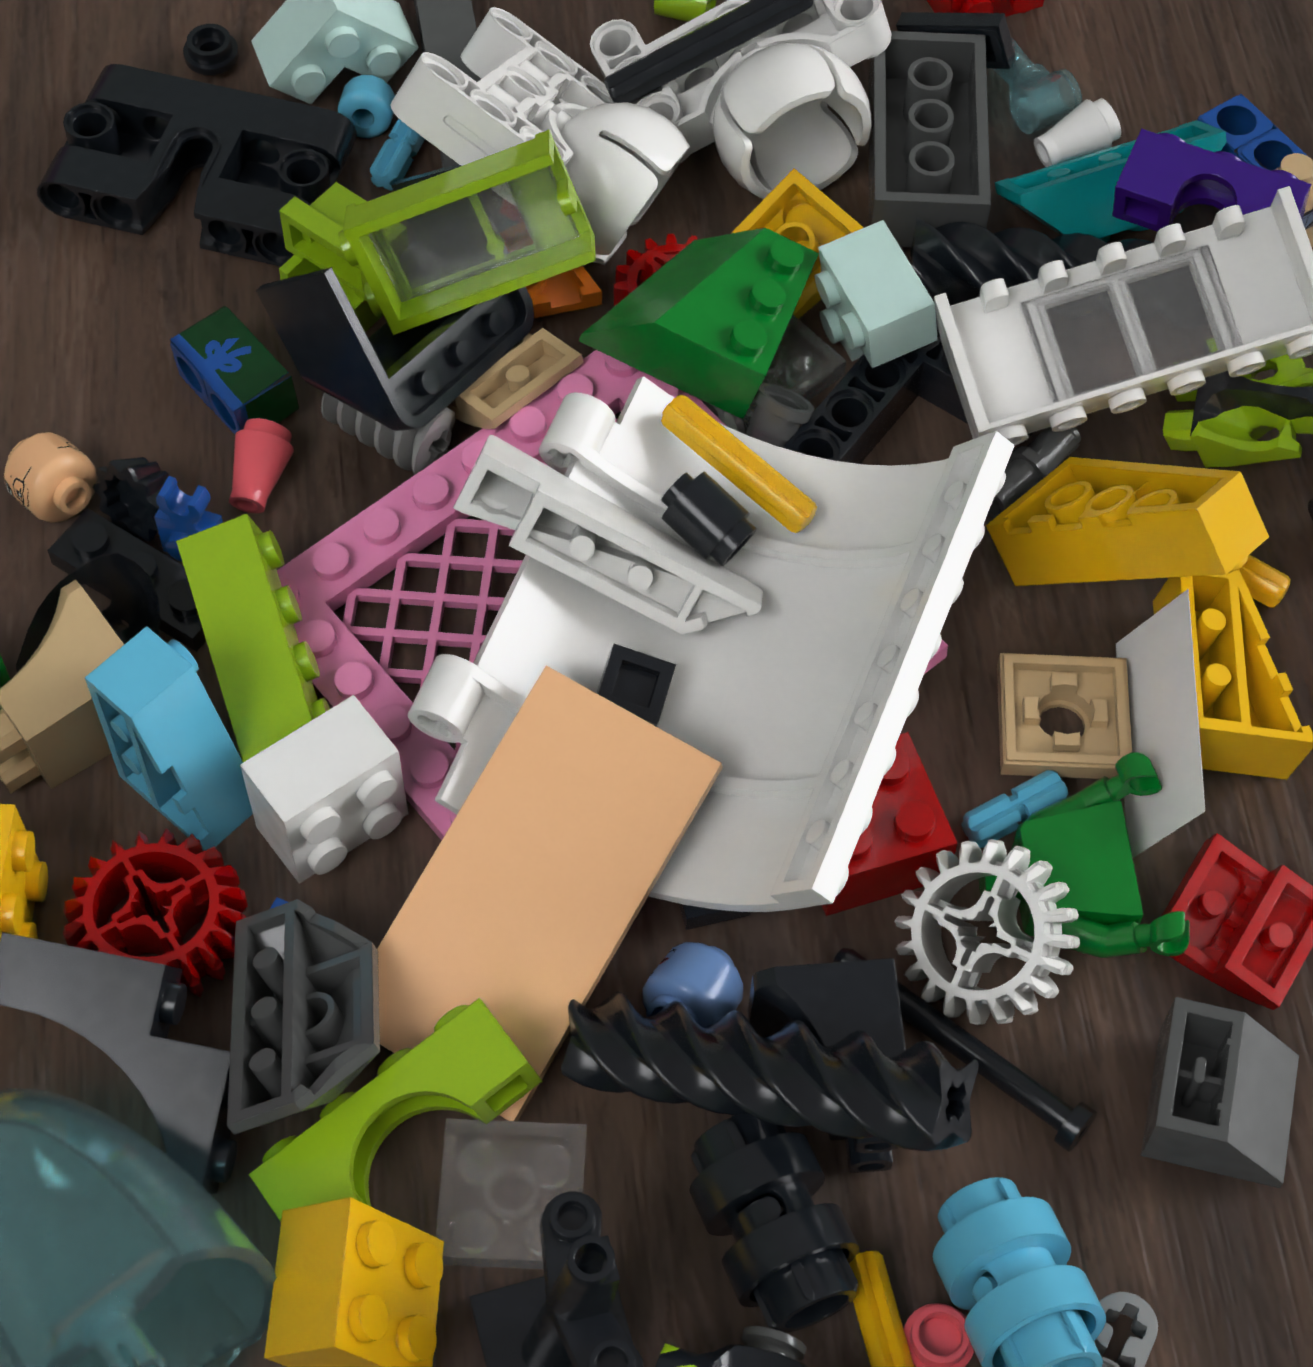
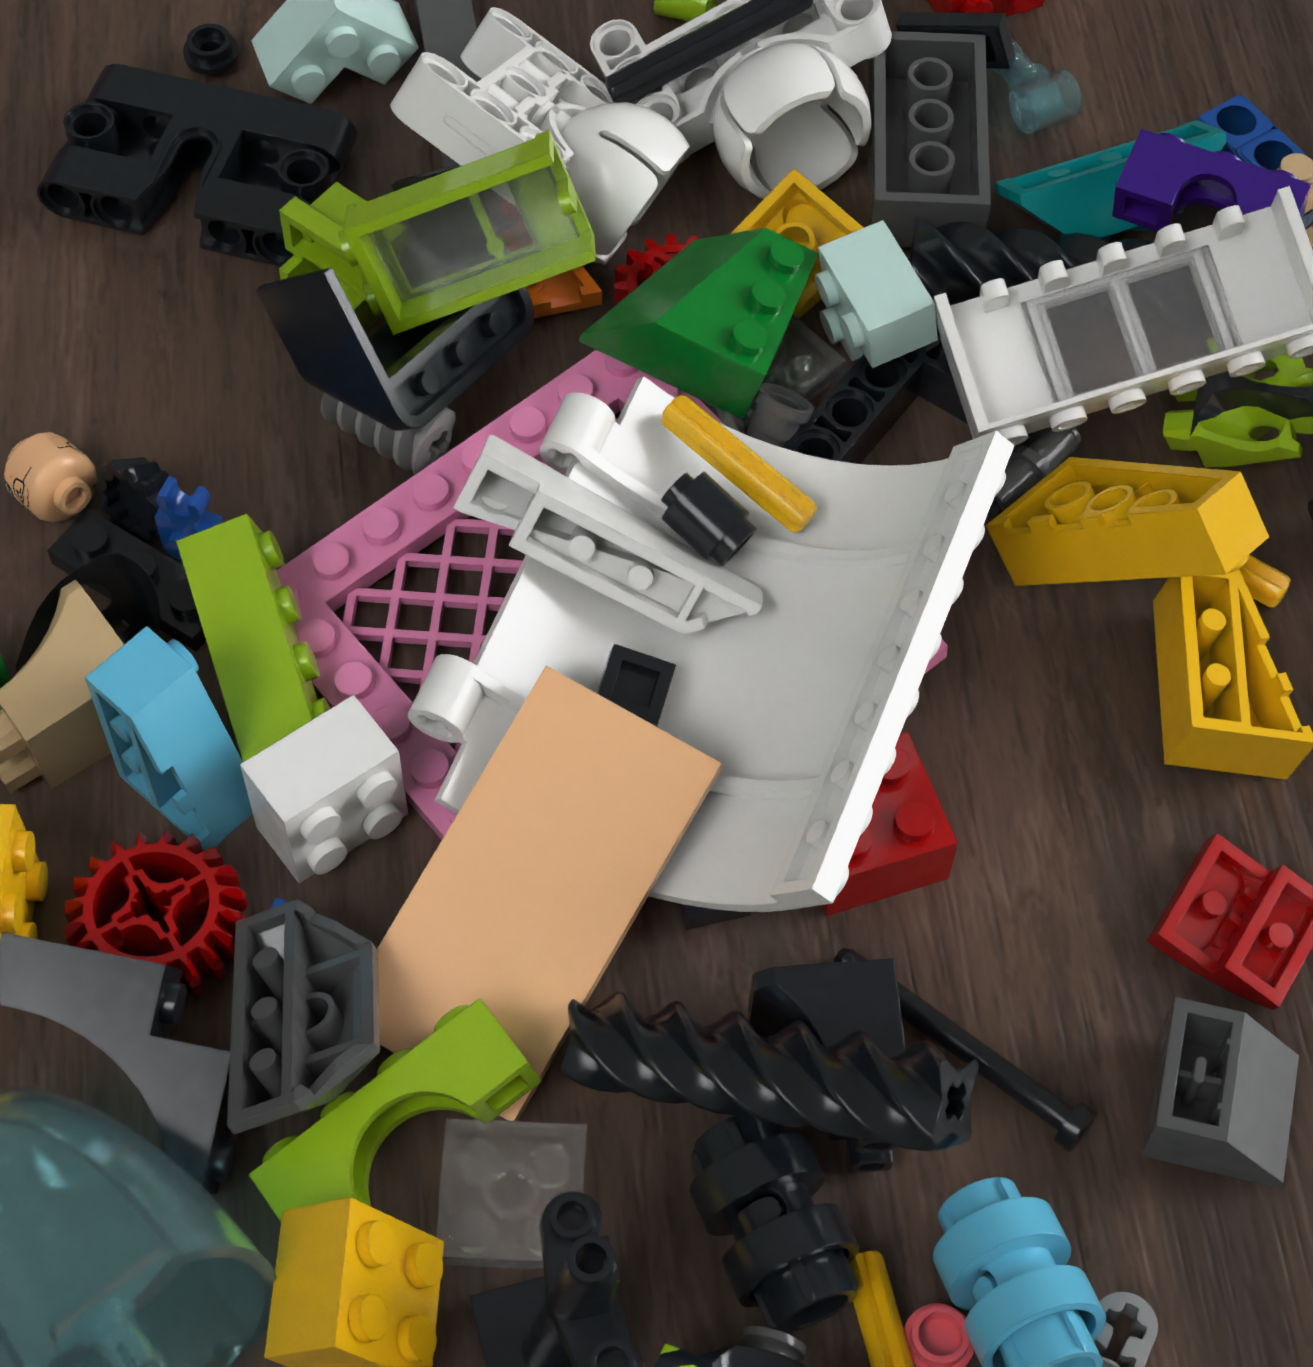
(233, 371): piece -> none
(259, 460): coral cone -> none
(367, 105): medium azure piece -> none
(395, 156): medium azure piece -> none
(516, 380): tan slope -> none
(697, 977): medium blue head -> none
(973, 958): white gear -> none
(1001, 814): medium azure piece -> none
(1080, 133): white cone -> none
(1085, 685): tan piece -> none
(1092, 854): green torso -> none
(1164, 723): white sticker -> none

